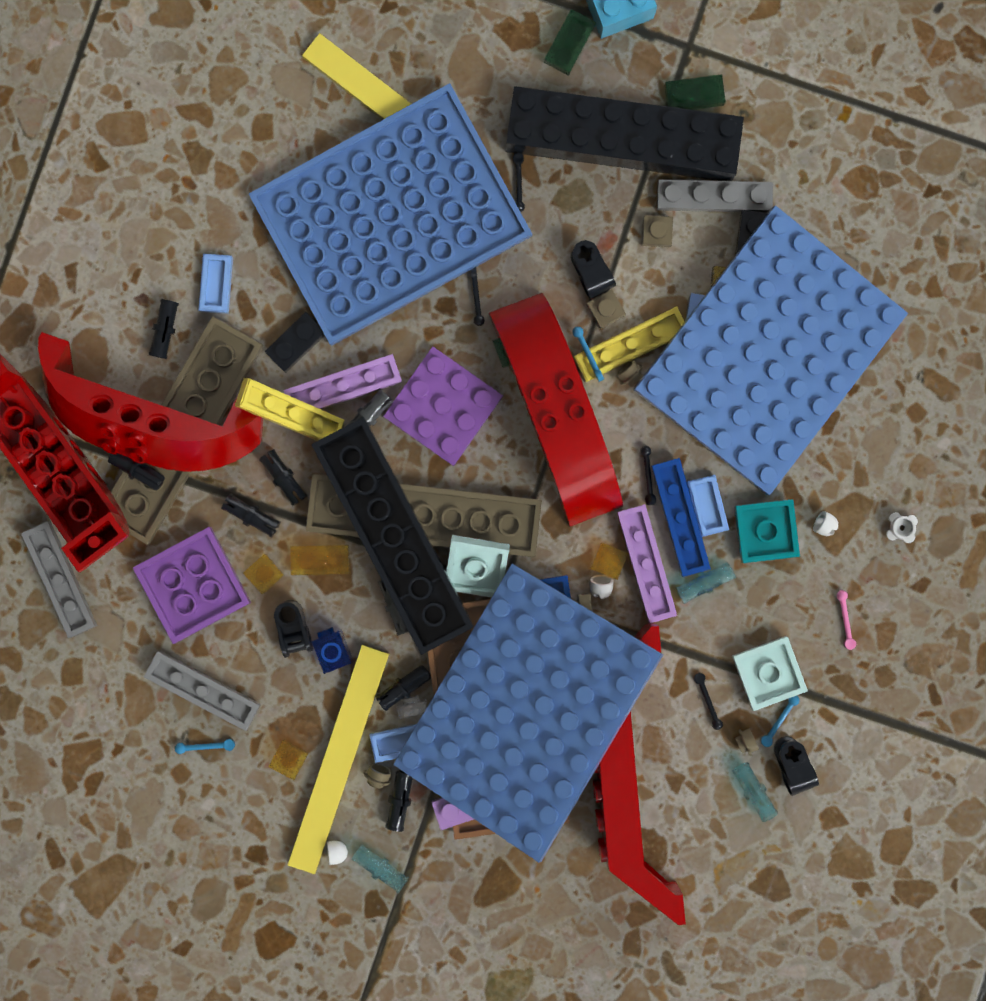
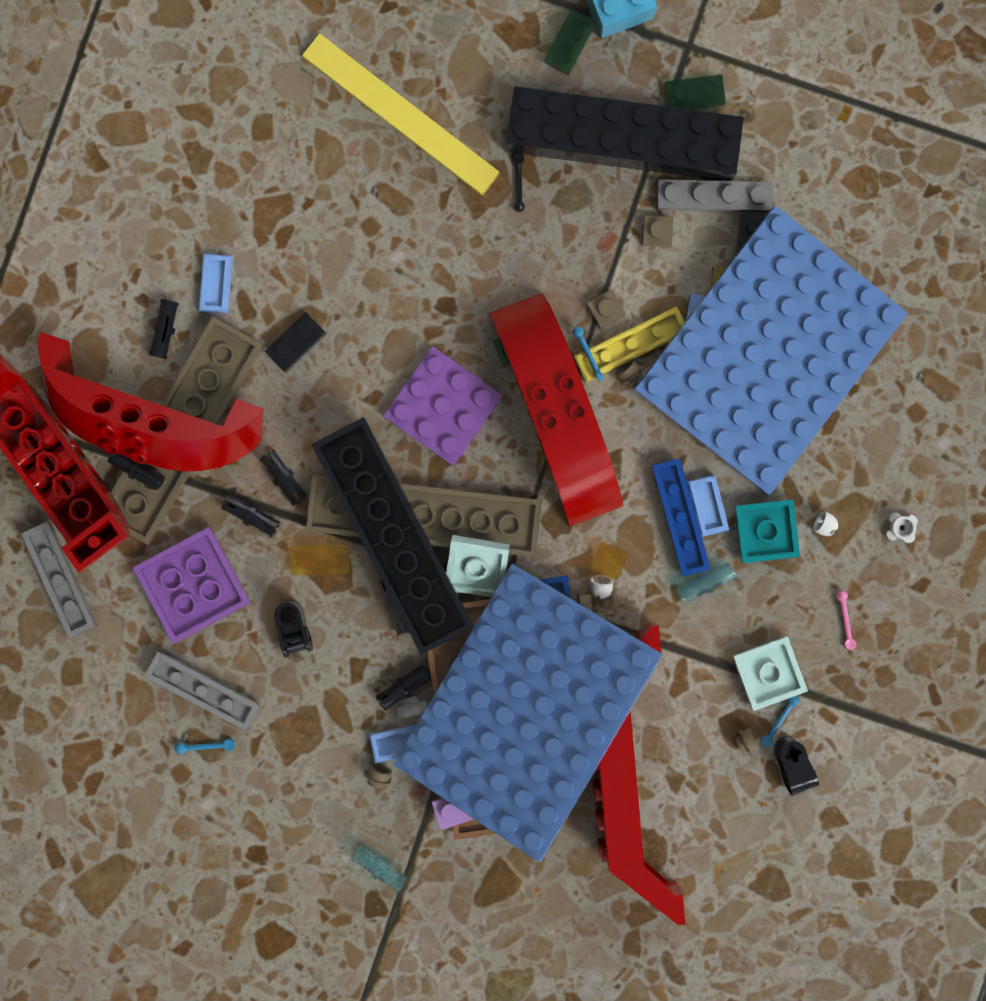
(264, 573): clear yellow plate -> none
(286, 410): light yellow tile -> none
(288, 760): clear yellow plate -> none
(332, 650): clear blue brick -> none
(336, 852): white hinge -> none
(338, 759): light yellow tile -> none
(348, 383): lavender plate -> none
(373, 408): dark grey pin -> none
(390, 214): medium blue plate -> none
(399, 801): black pin -> none
(478, 319): black hinge -> none
(594, 274): black piece -> none
(646, 564): lavender plate -> none
(650, 498): black hinge -> none
(699, 678): black hinge -> none
(764, 807): clear light blue pin -> none

